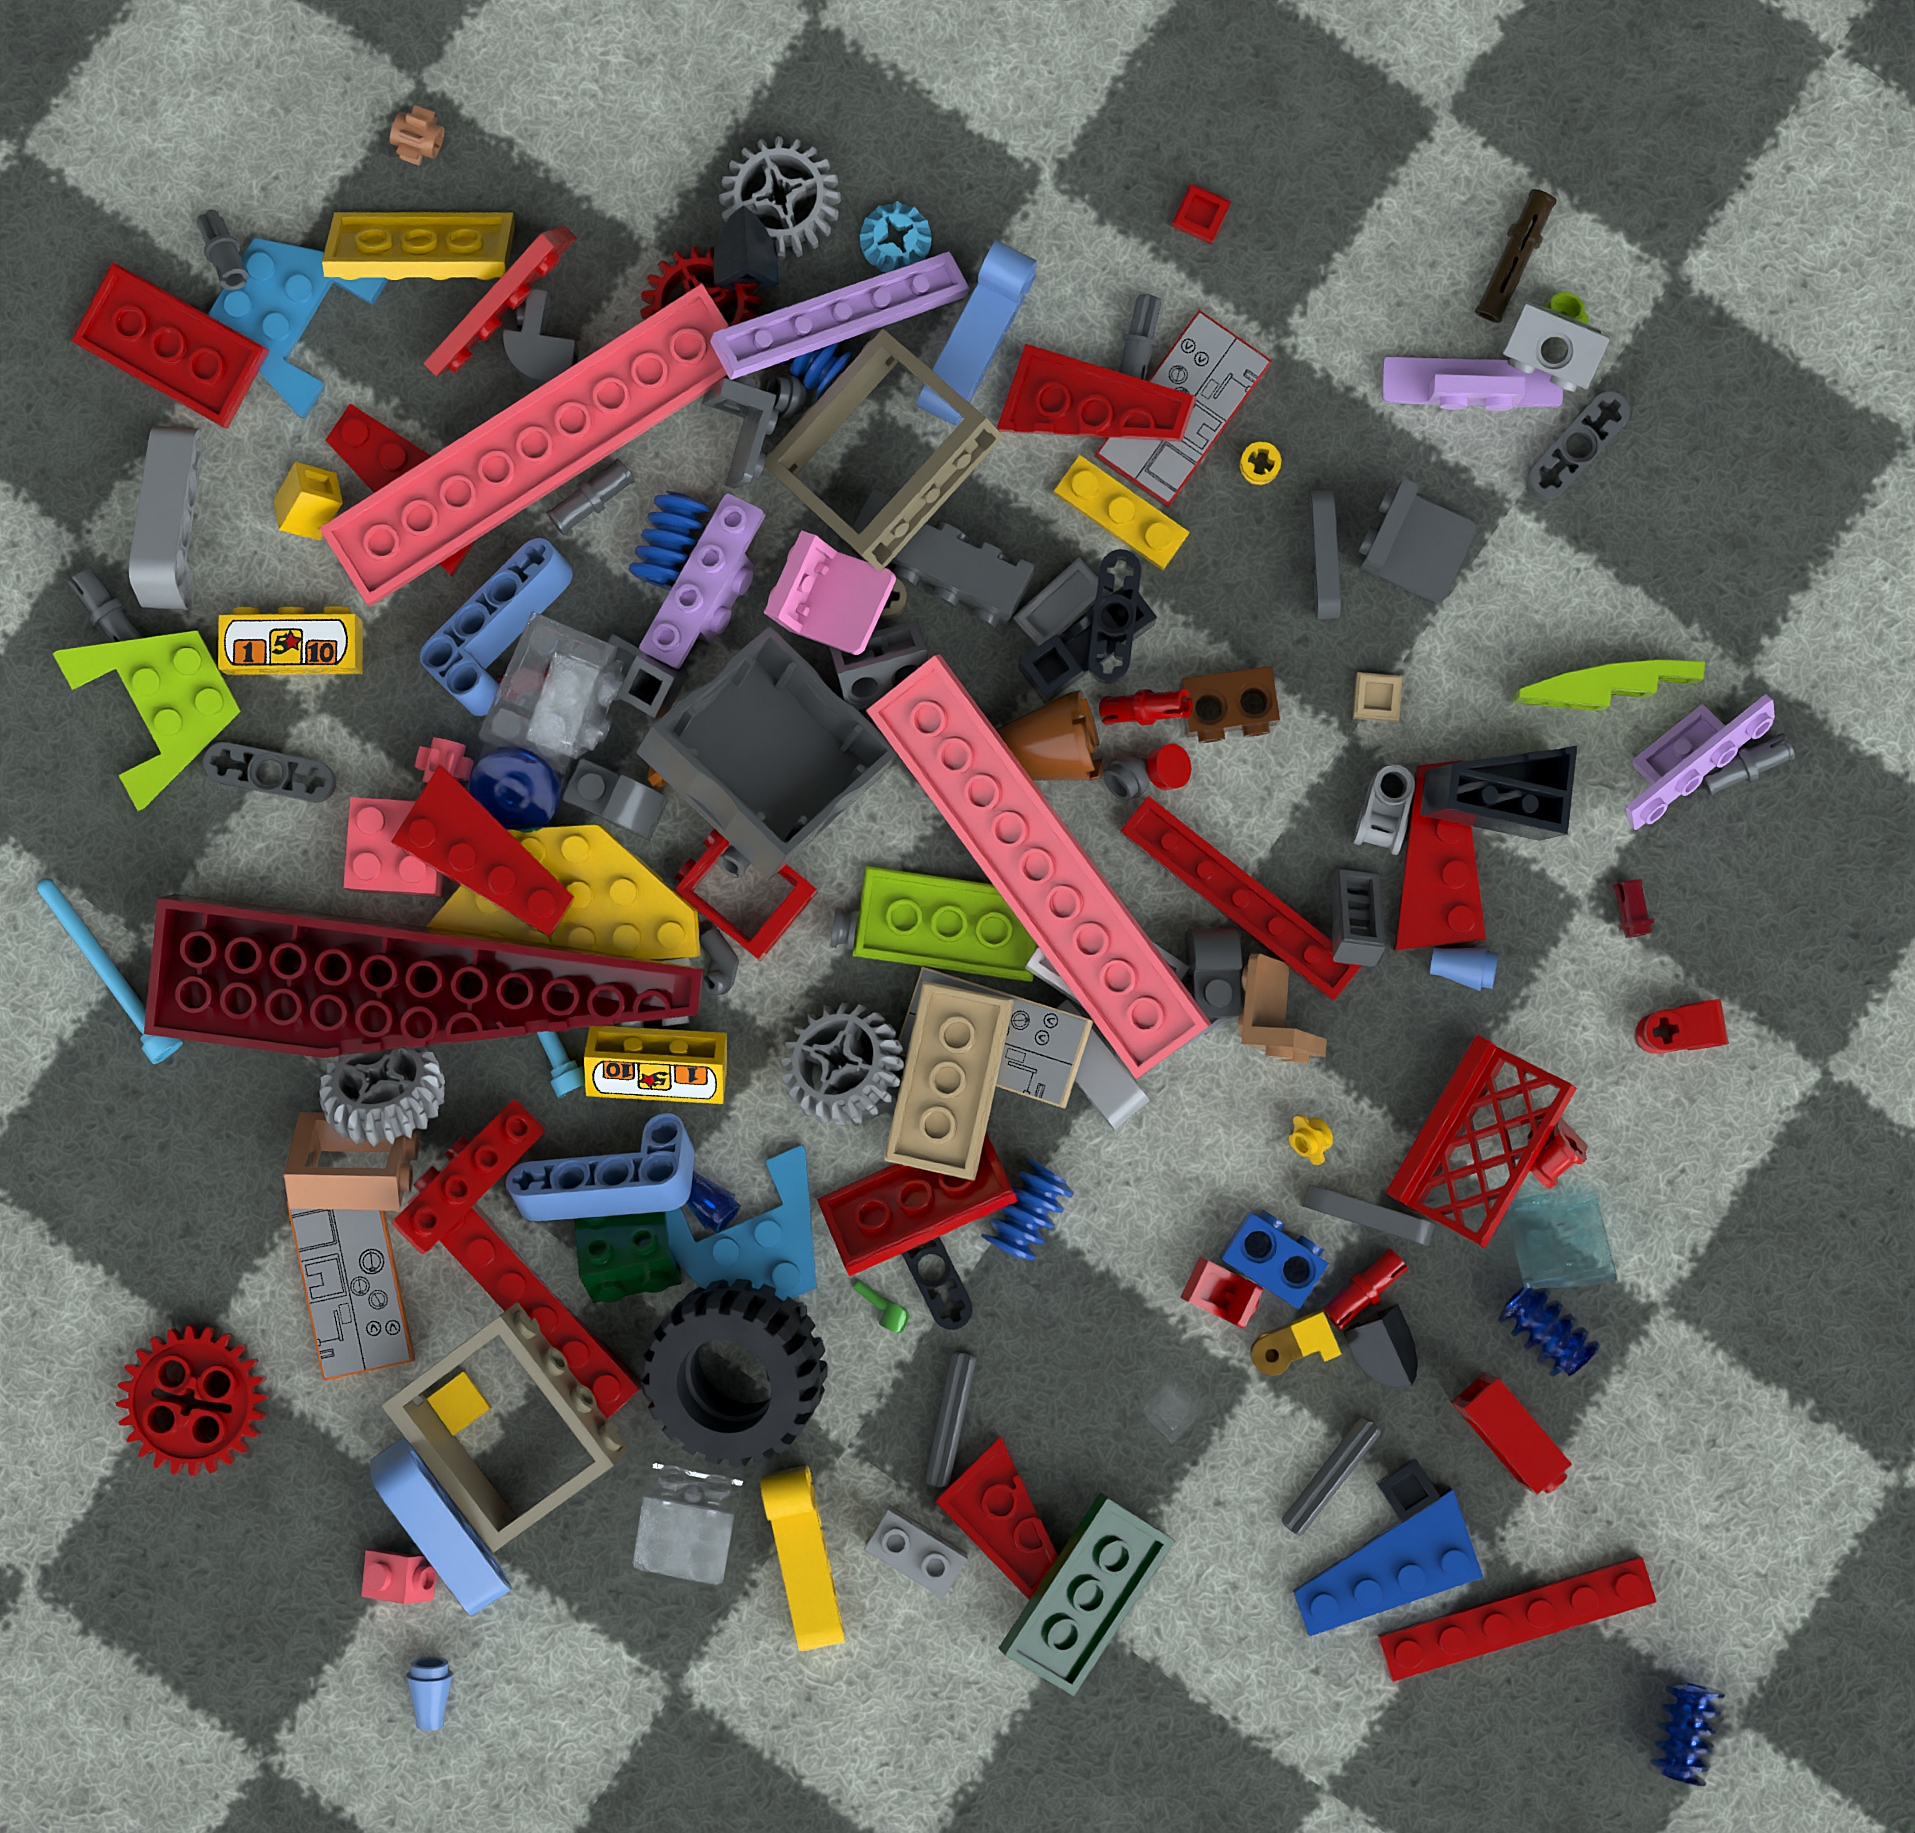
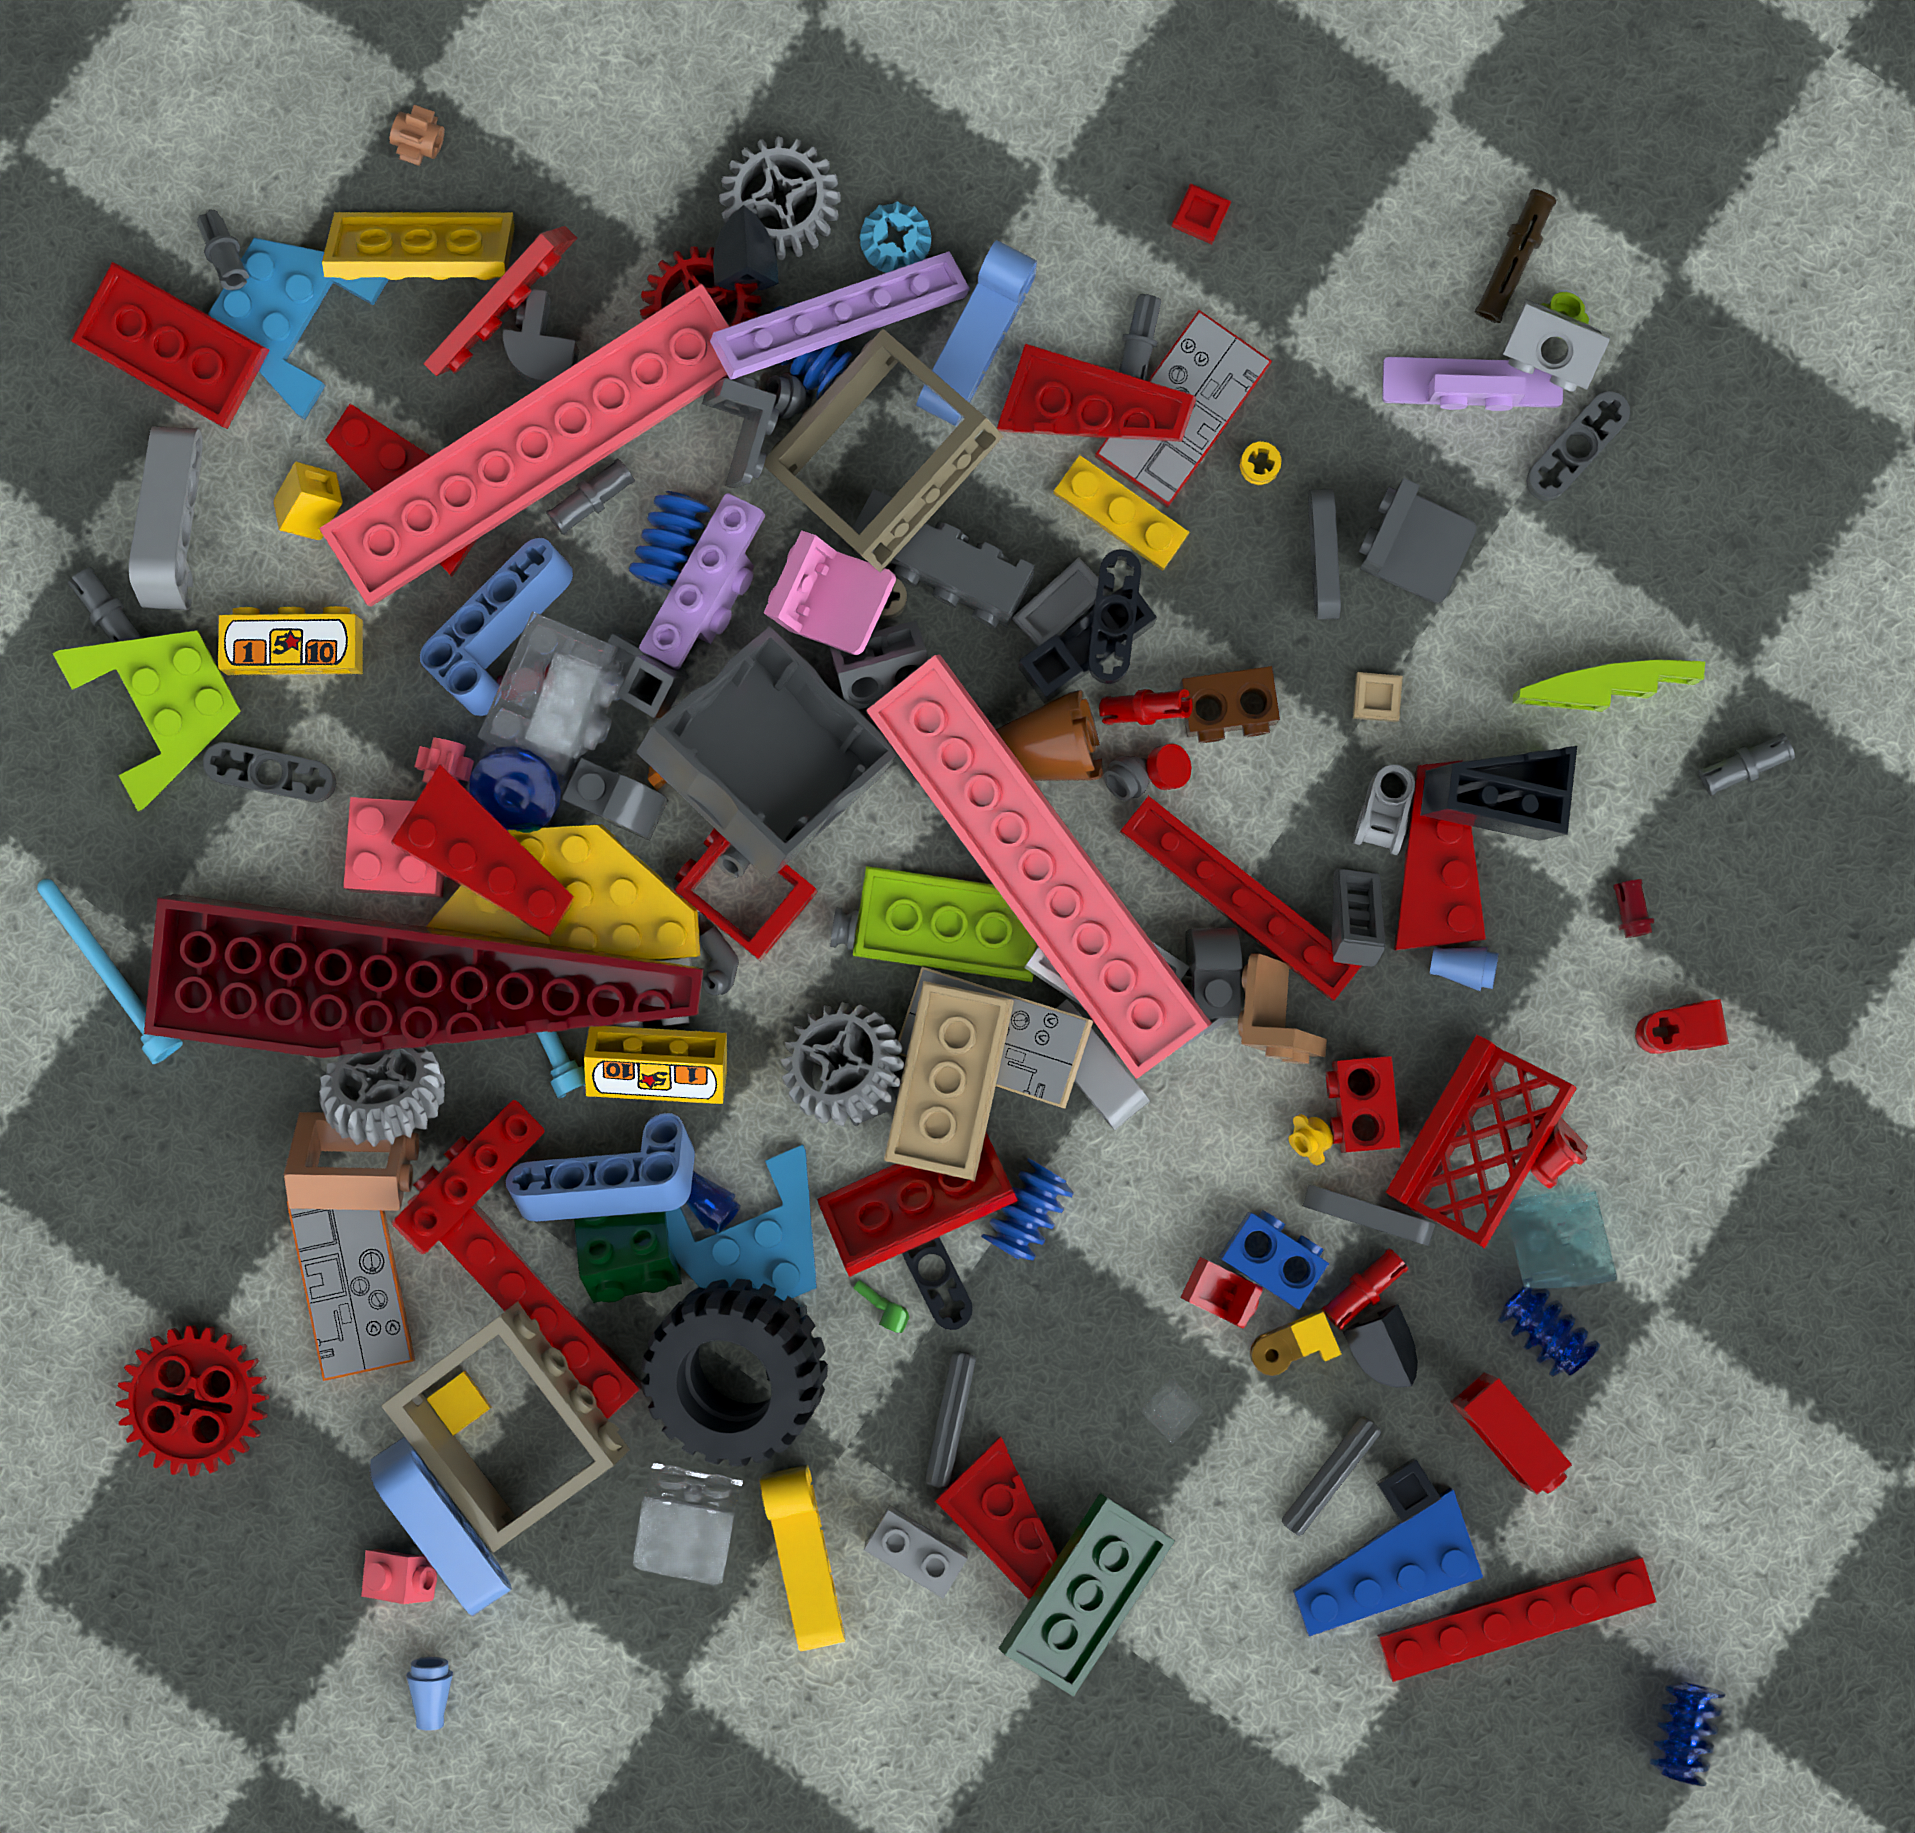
(1377, 1103): none -> red brick
(1689, 752): lavender bracket -> none

